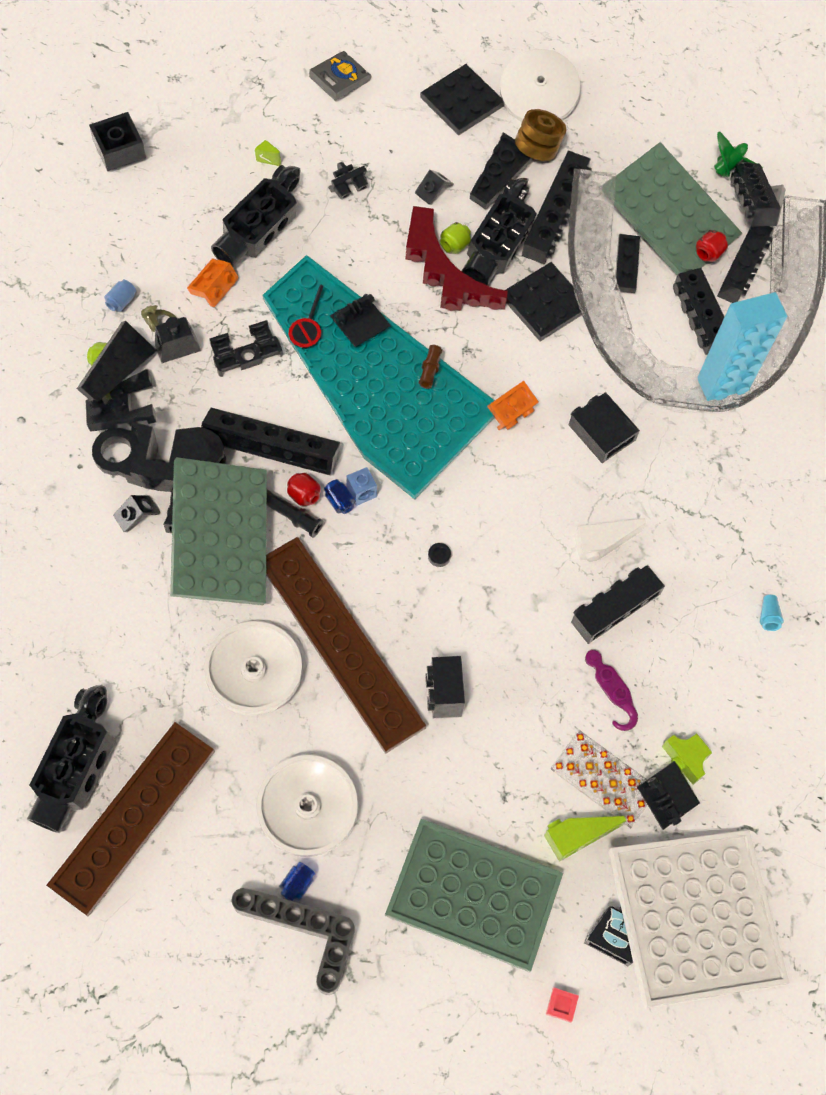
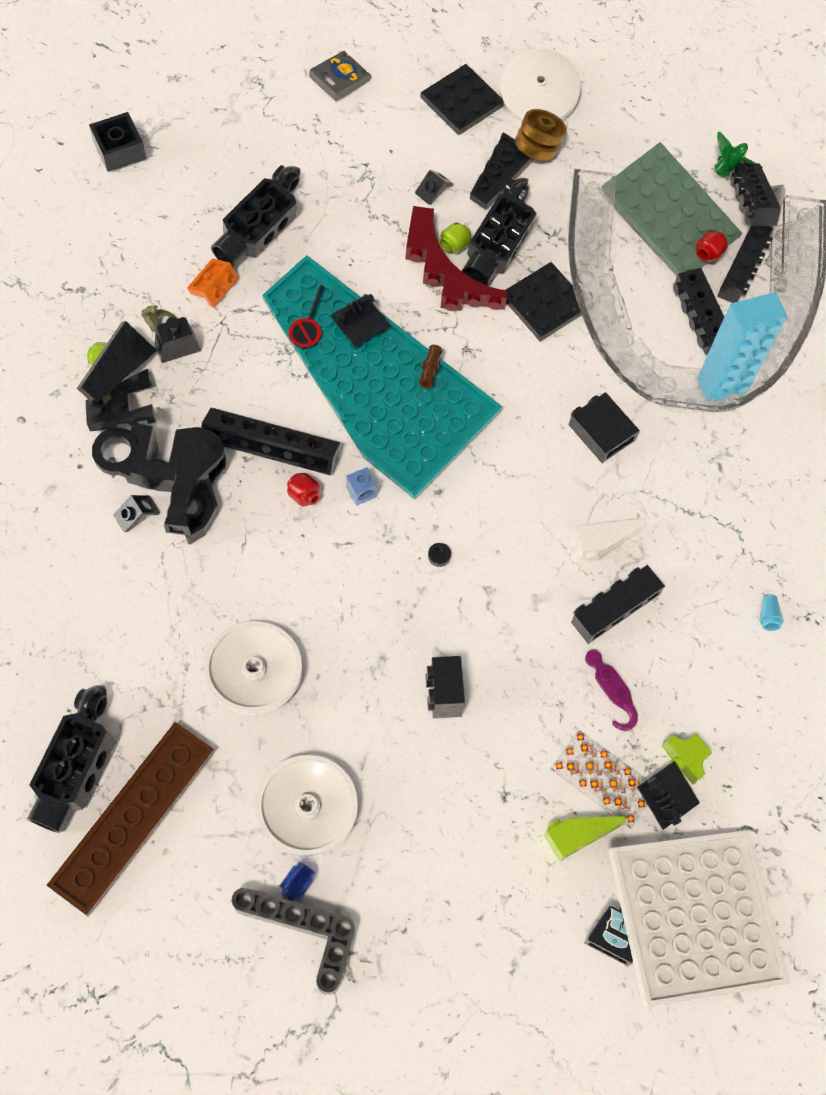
(120, 295): medium blue brick -> none
(218, 532): sand green plate -> none
(228, 360): black piece -> none
(267, 154): lime slope -> none
(299, 517): black pin -> none
(339, 497): clear blue brick -> none
(341, 183): black hips -> none
(342, 646): reddish brown plate -> none
(474, 895): sand green plate -> none
(513, 404): orange bracket -> none
(554, 211): black brick -> none
(562, 1005): coral plate -> none
(627, 262): black plate -> none

